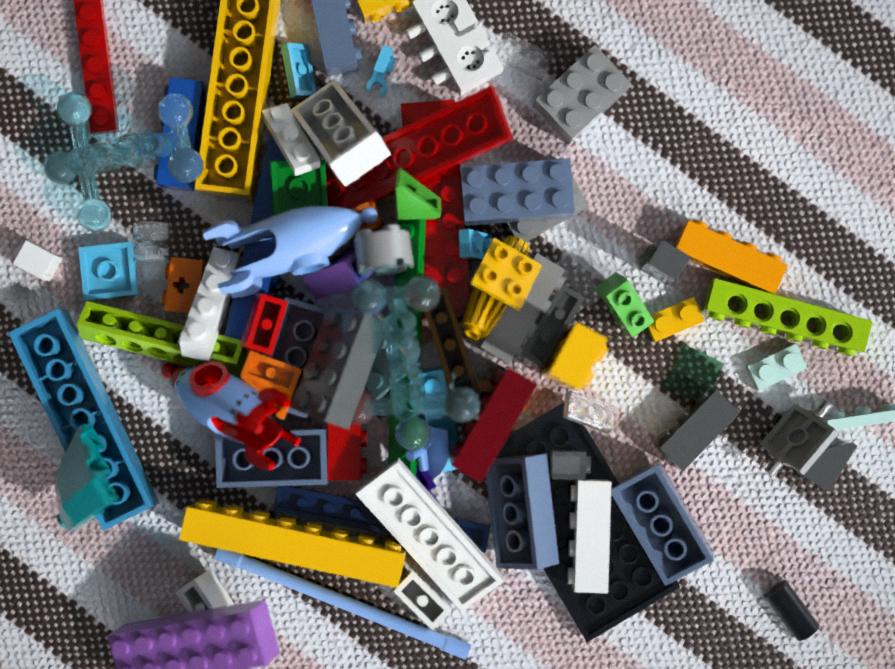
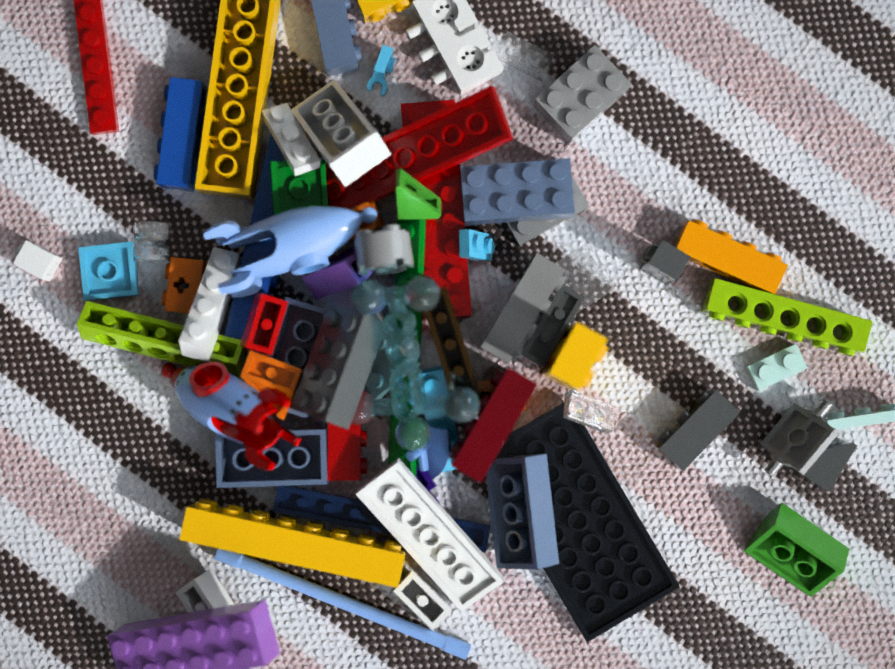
(63, 167): clear light blue piece -> none
(76, 396): dark azure brick -> none
(82, 482): teal brick -> none
(298, 70): medium azure plate -> none
(499, 281): yellow plate -> none
(569, 464): clear brick -> none
(591, 535): white brick -> none
(624, 304): bright green brick -> none
(662, 522): sand blue slope -> none
(675, 319): yellow plate -> none
(693, 373): clear green piece -> none
(792, 611): black brick -> none
(797, 550): none -> bright green slope

